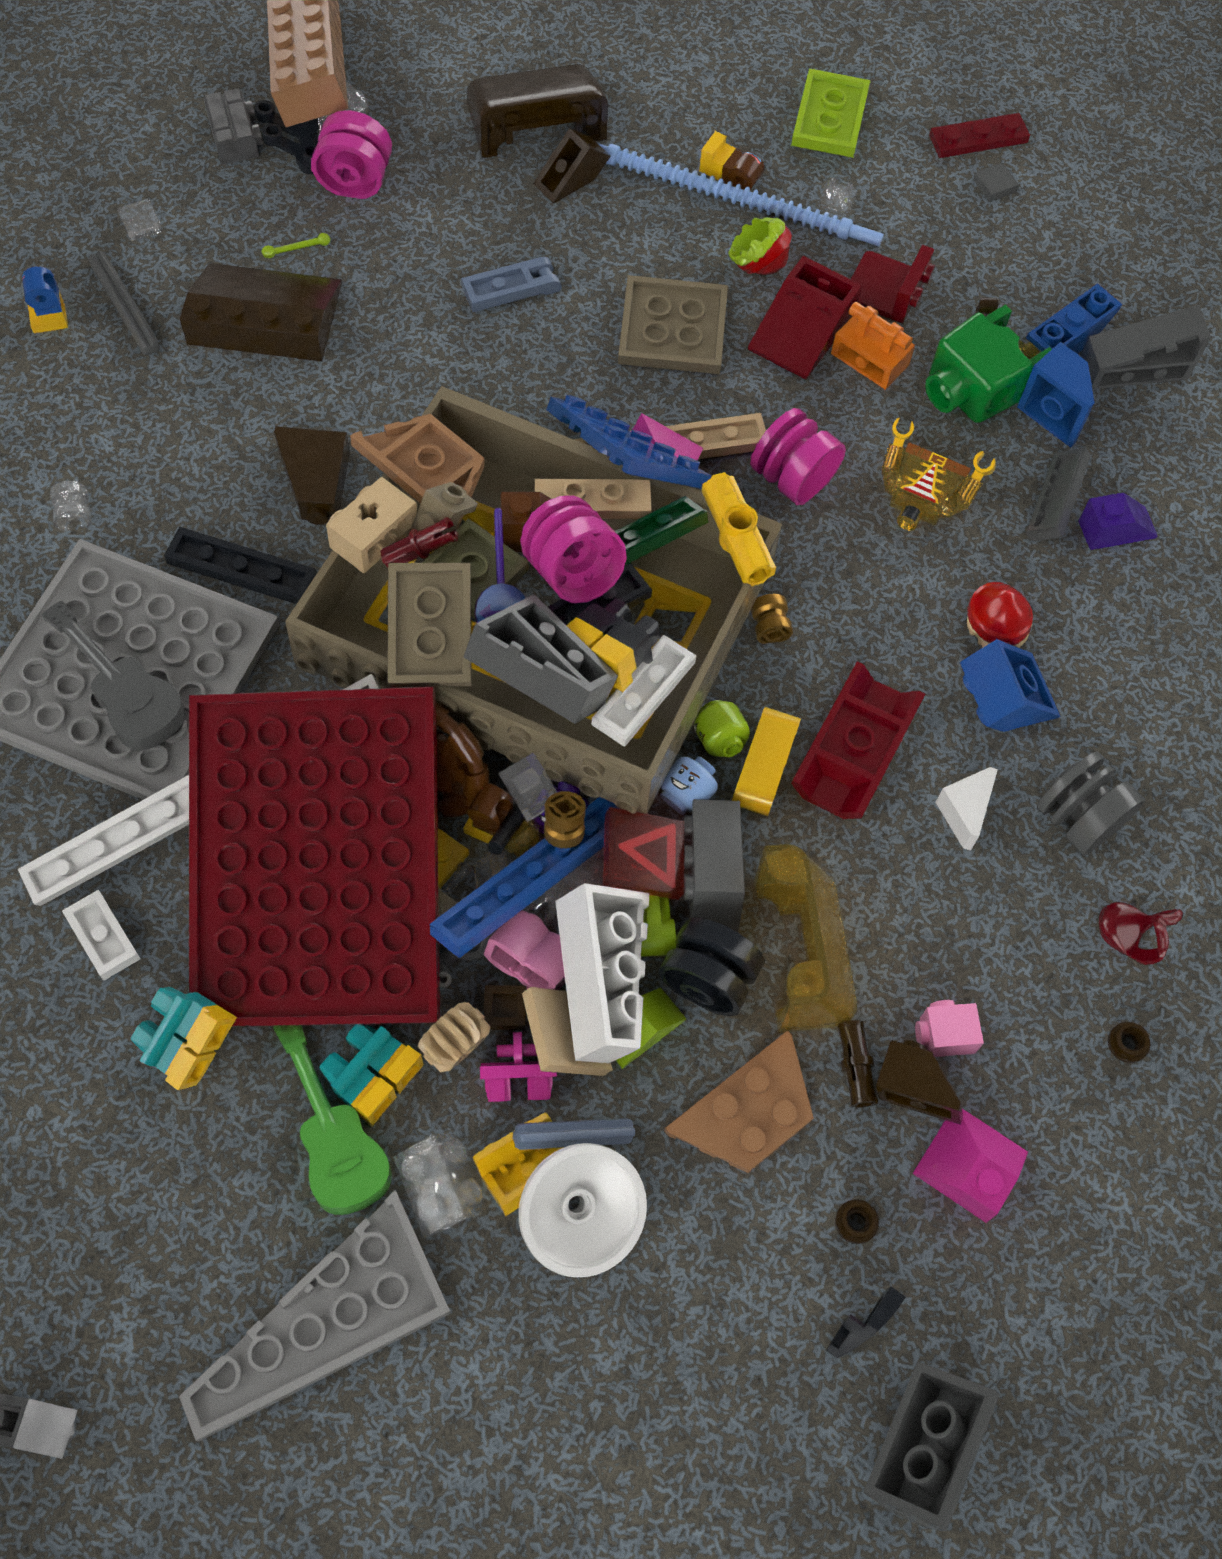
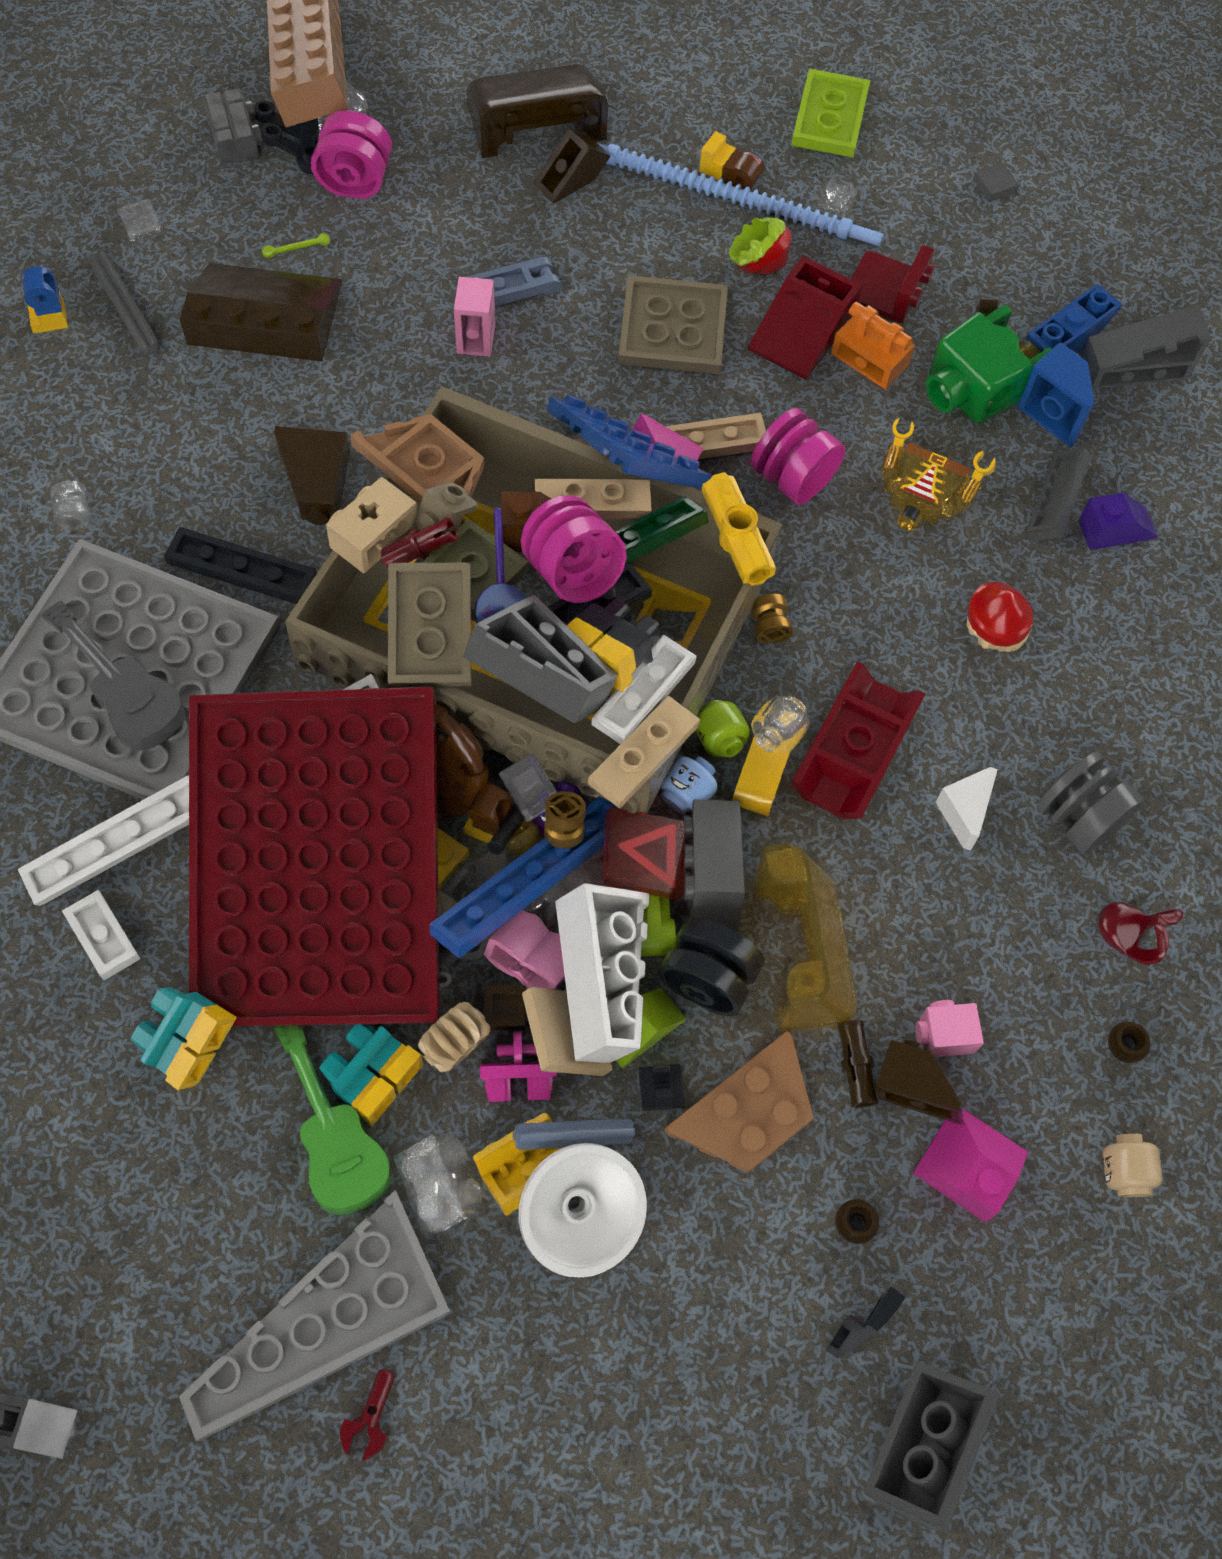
(370, 1418): none -> dark red bar
(474, 316): none -> bright pink brick
(643, 752): none -> tan plate
(661, 1087): none -> black tile
(780, 724): none -> clear head
(979, 135): dark red plate -> none
(1007, 687): blue slope -> none
(1132, 1166): none -> tan head

